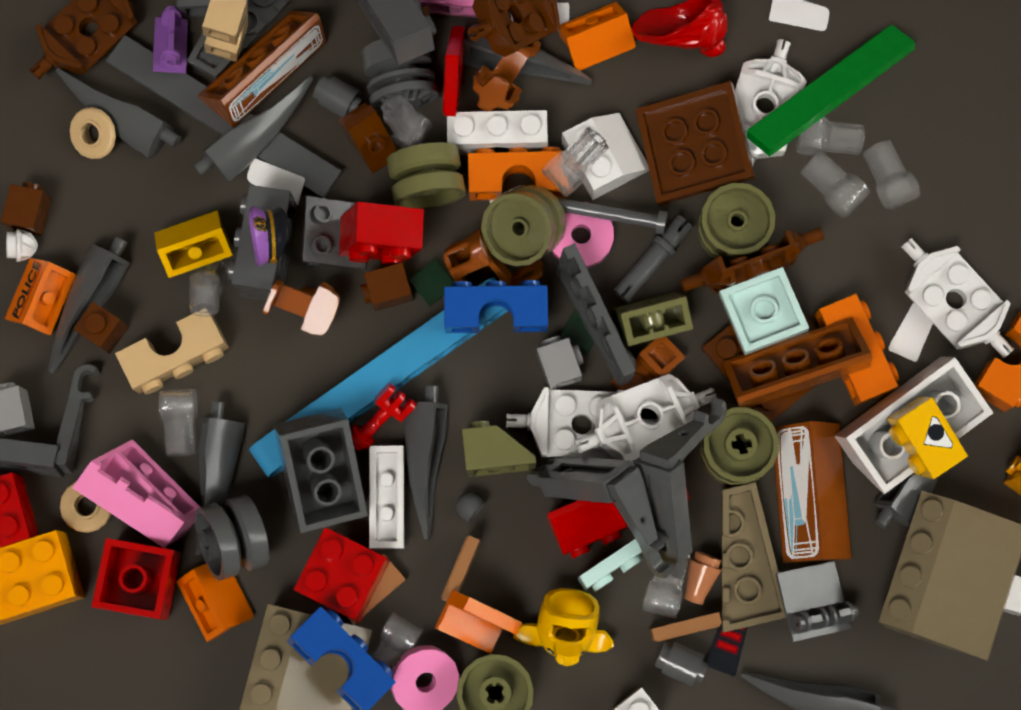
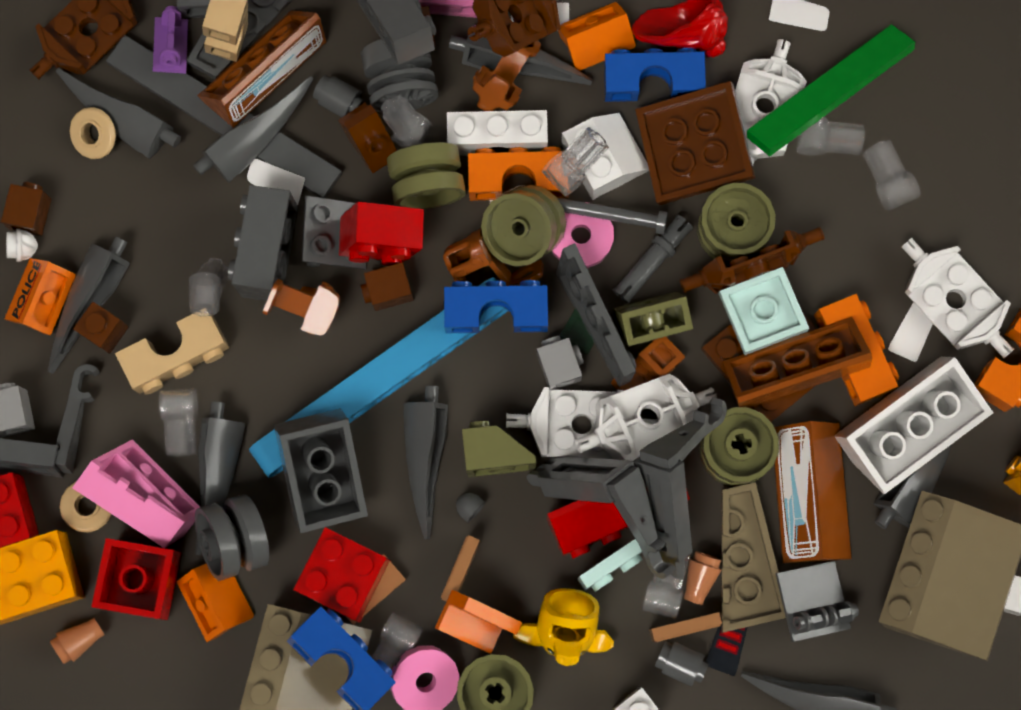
(76, 640): none -> nougat cone
(193, 244): yellow brick -> none
(268, 234): piece -> none
(362, 435): red hinge -> none
(386, 497): white plate -> none
(431, 282): clear green tile -> none
(453, 71): red tile -> none
(625, 70): none -> blue arch
(842, 190): clear piece -> none
(926, 438): yellow brick -> none

